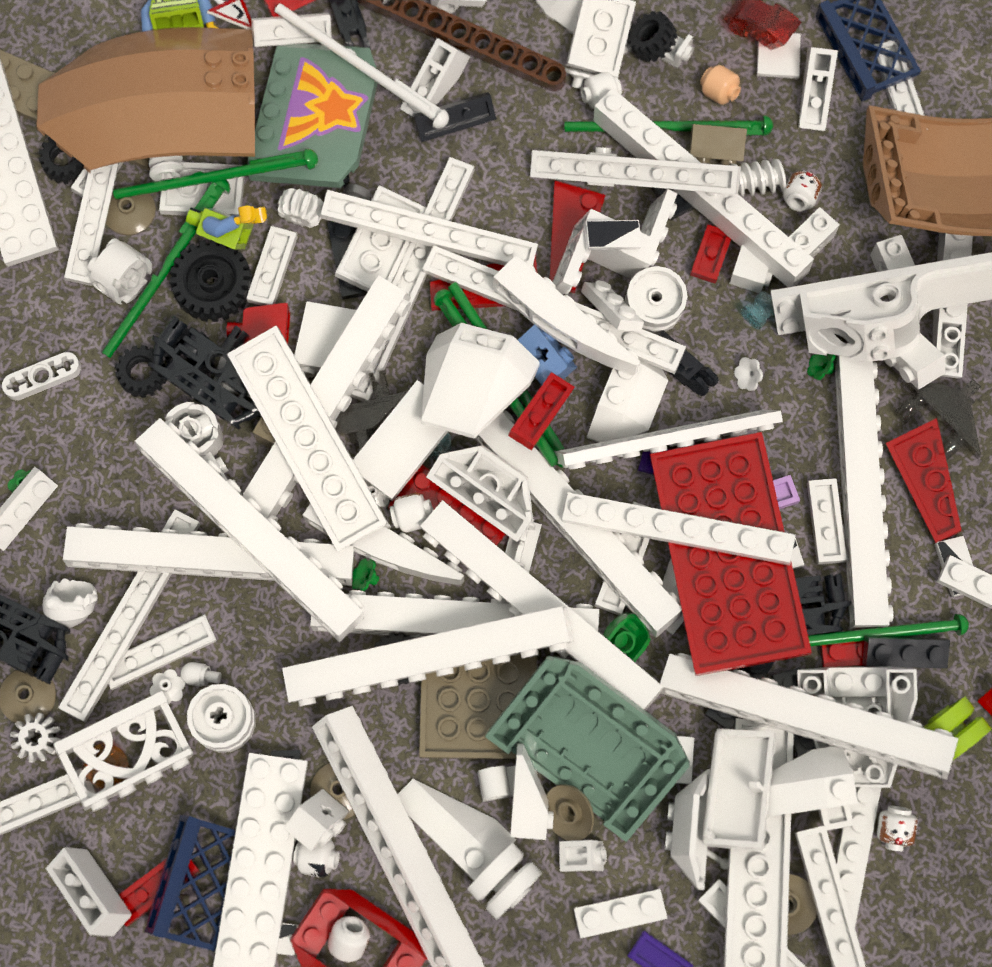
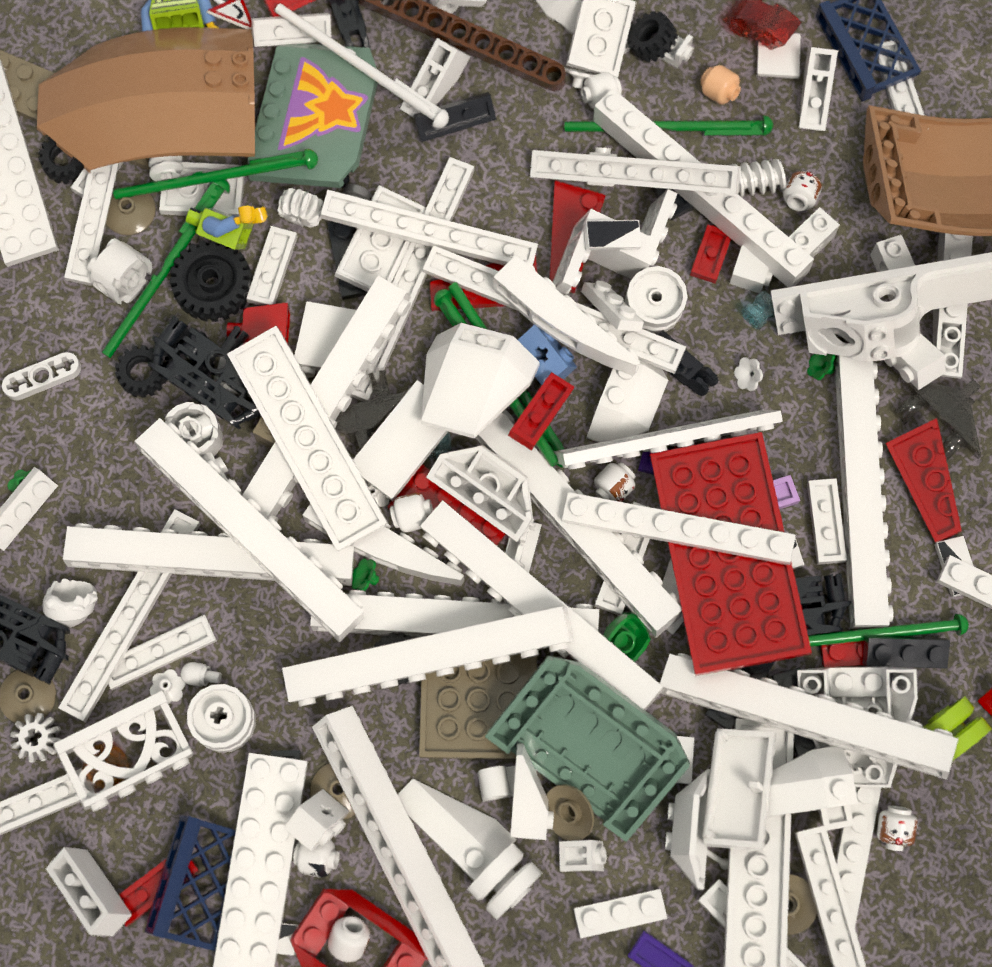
(614, 482): none -> white head
(717, 143): dark tan brick -> none

